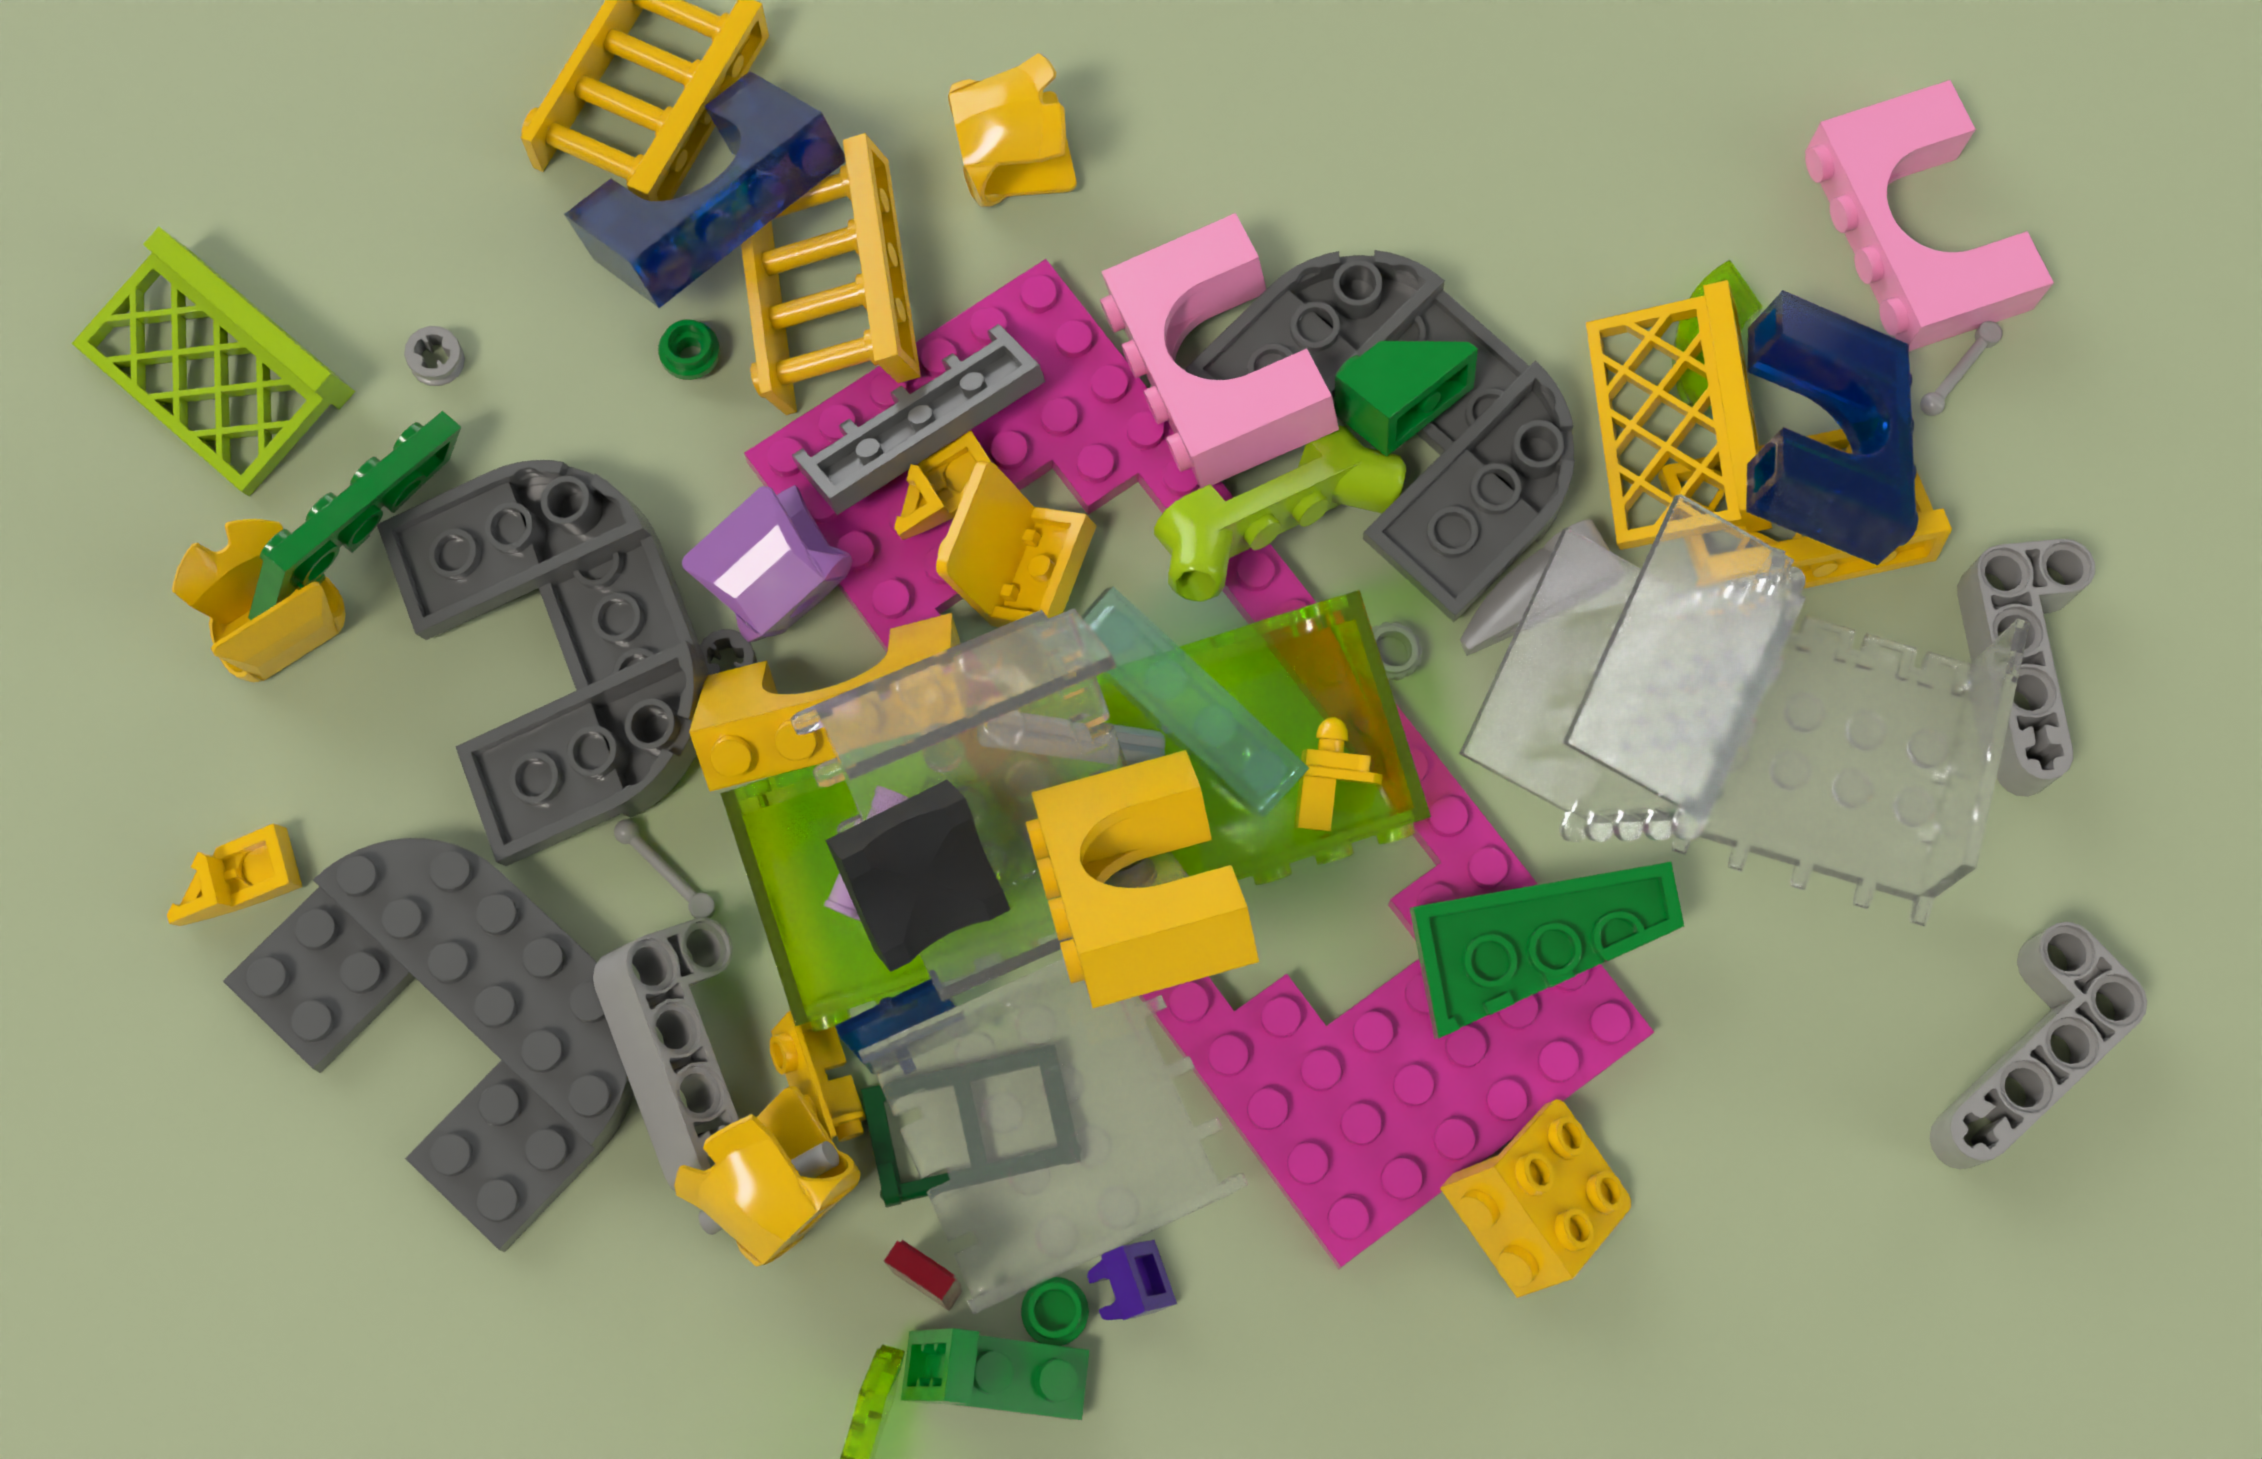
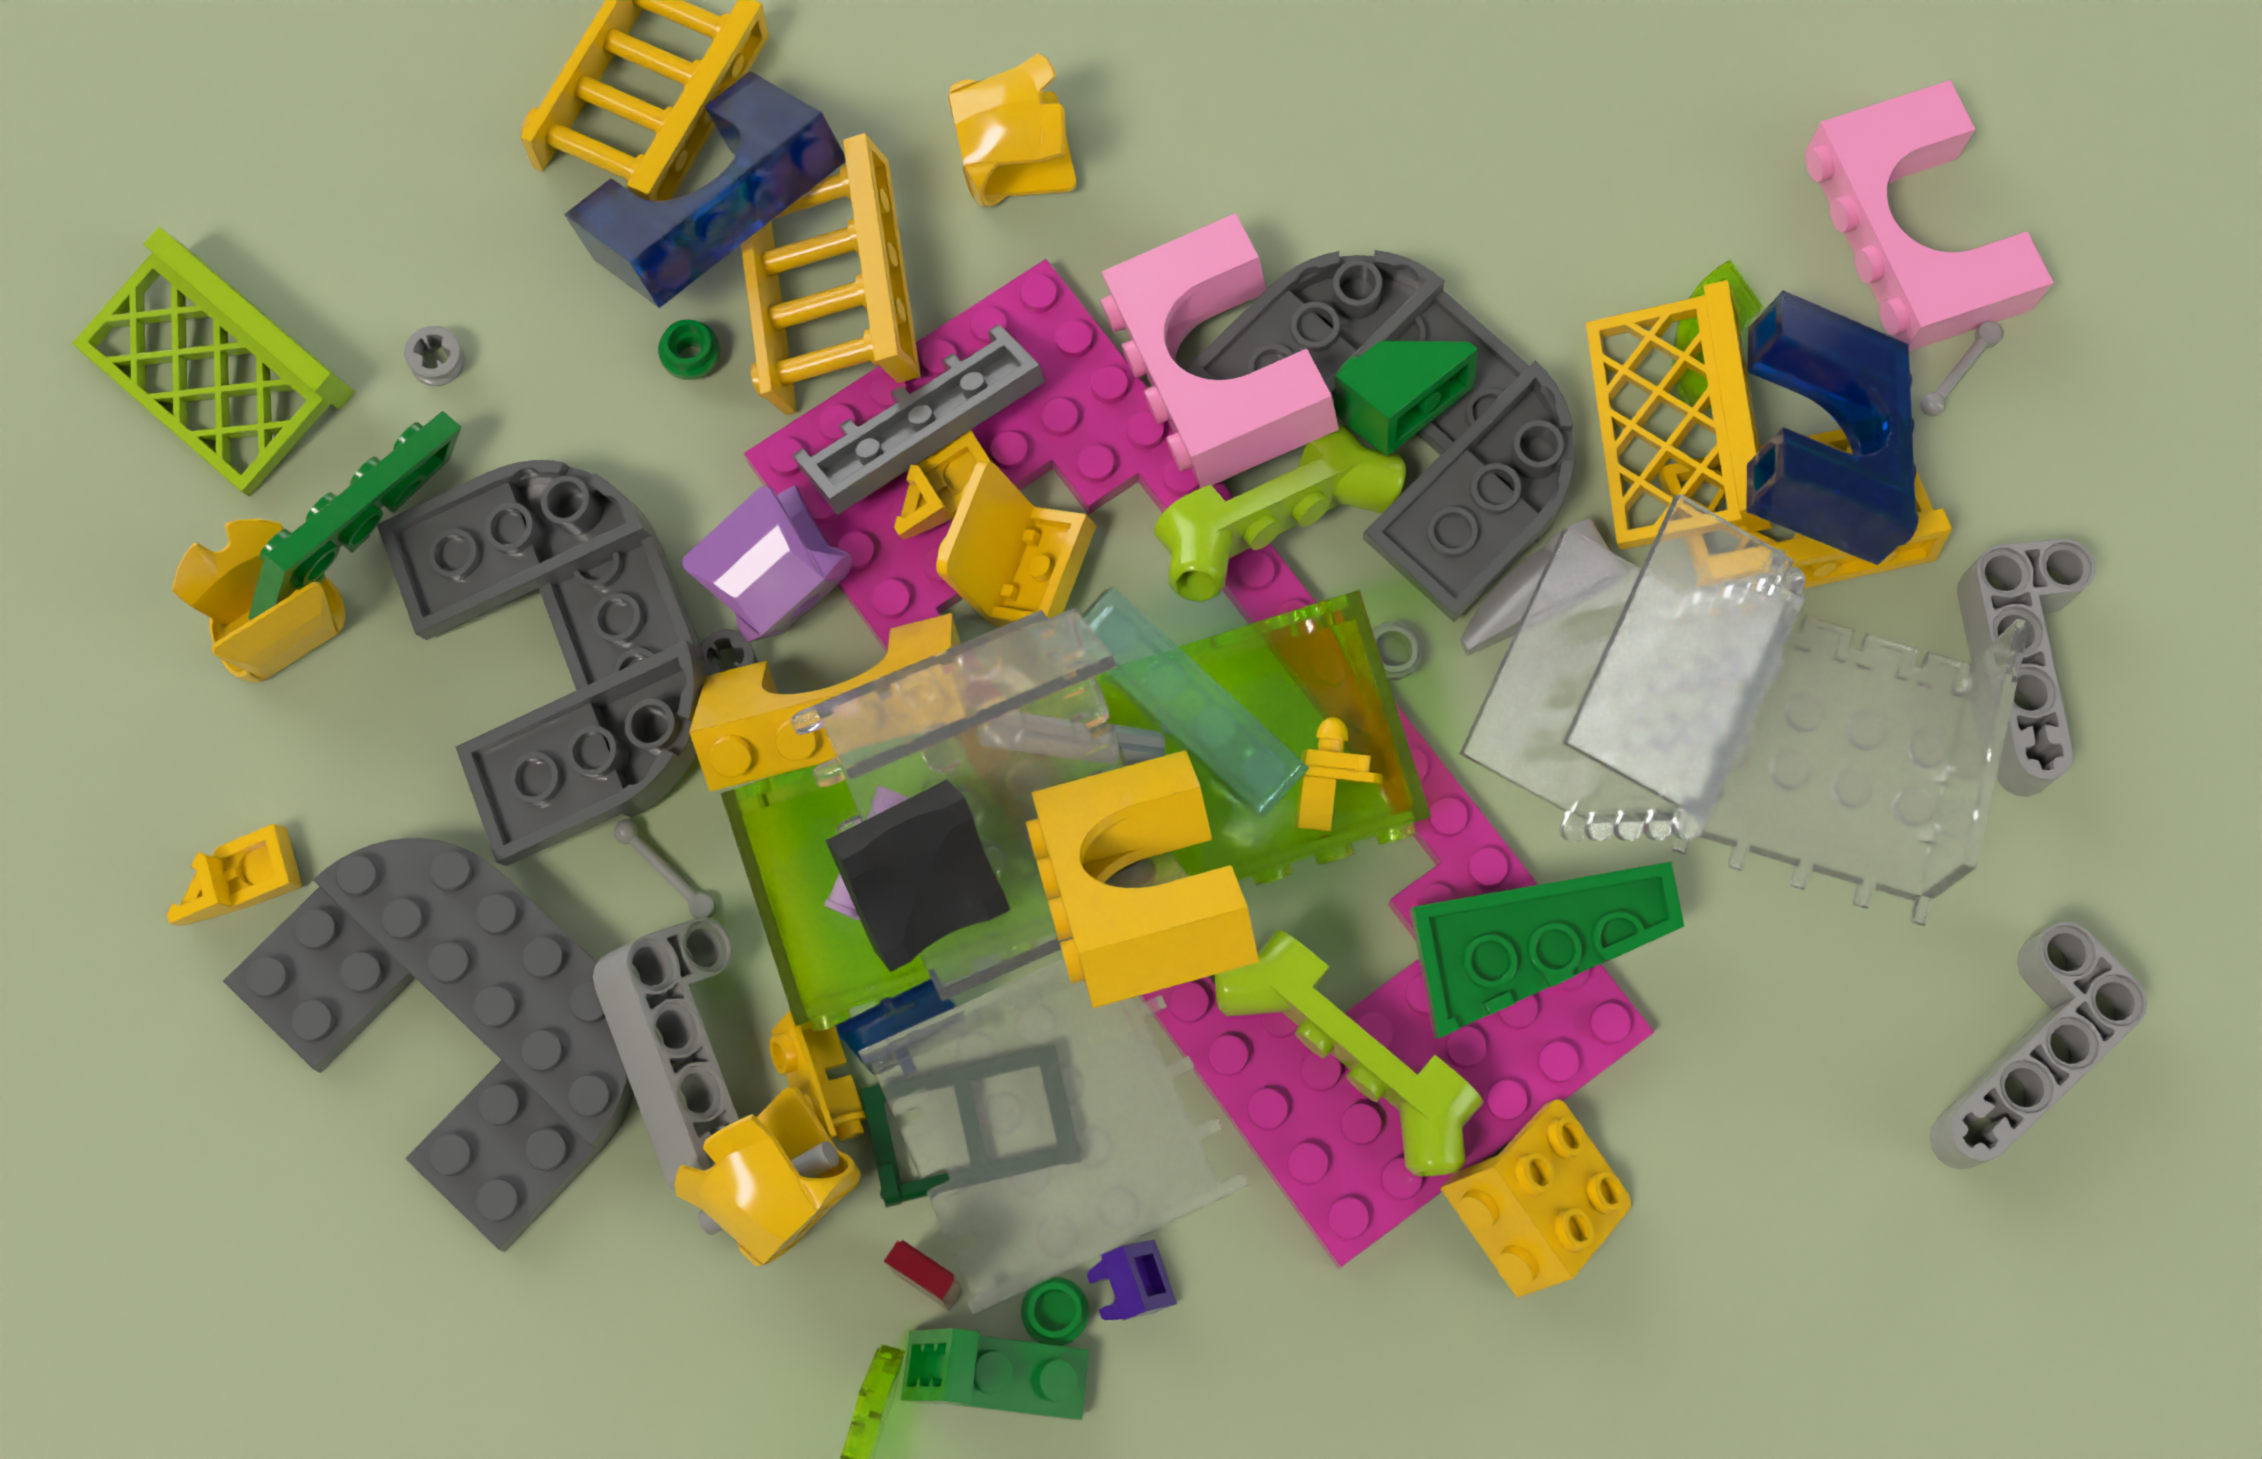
(1430, 1104): none -> lime plate

